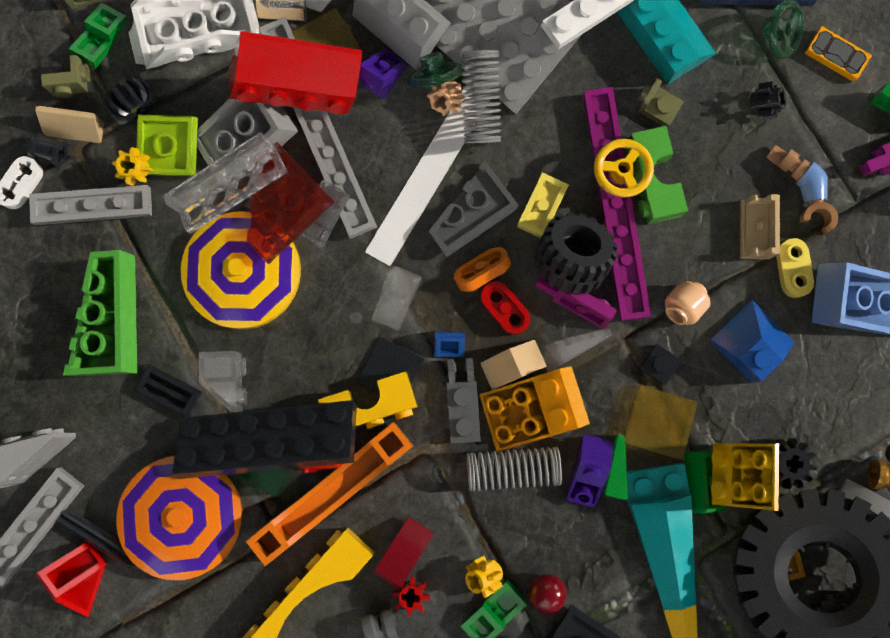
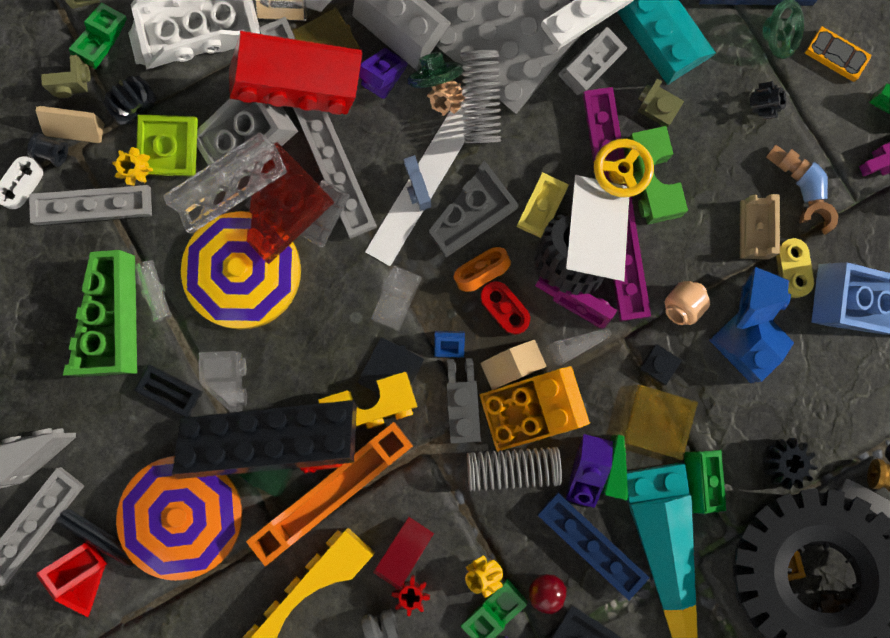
(153, 291): none -> clear pin
(417, 191): none -> sand blue plate
(592, 61): none -> light grey hinge
(593, 546): none -> dark blue plate
(597, 230): none -> white sticker
(745, 475): yellow slope -> none
(762, 298): none -> blue slope

